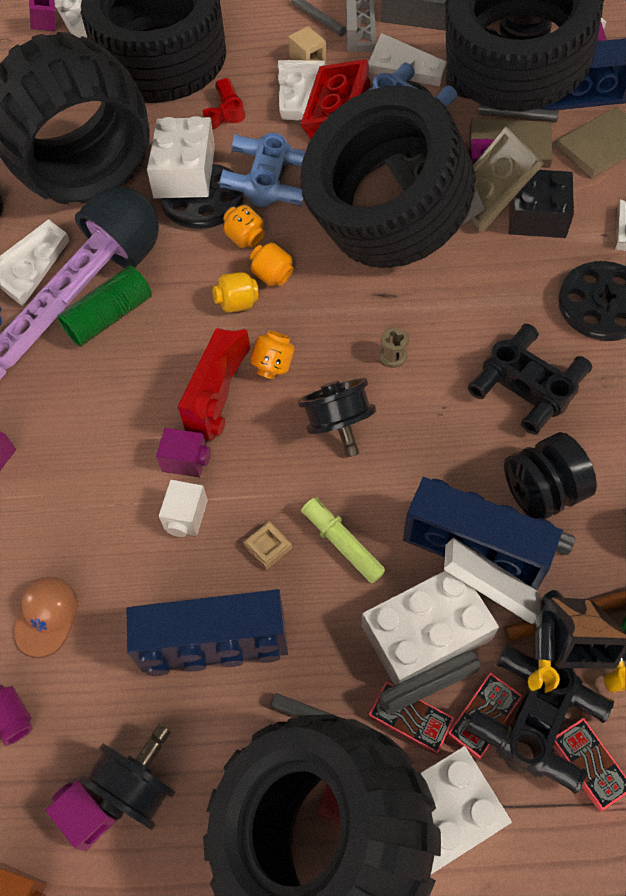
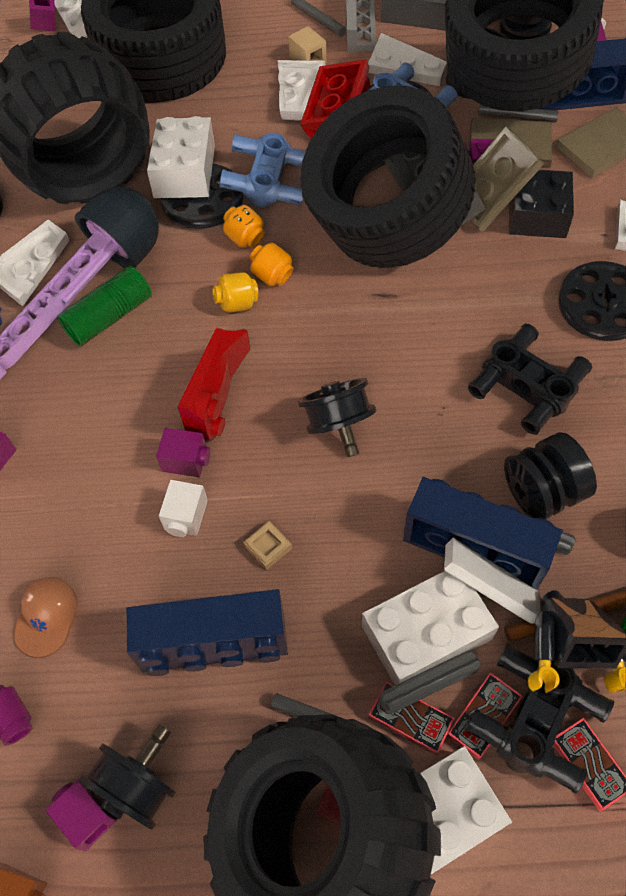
(231, 108): red bar -> none
(272, 354): light orange head -> none
(342, 539): yellowish green axle -> none
(399, 342): dark tan bush -> none

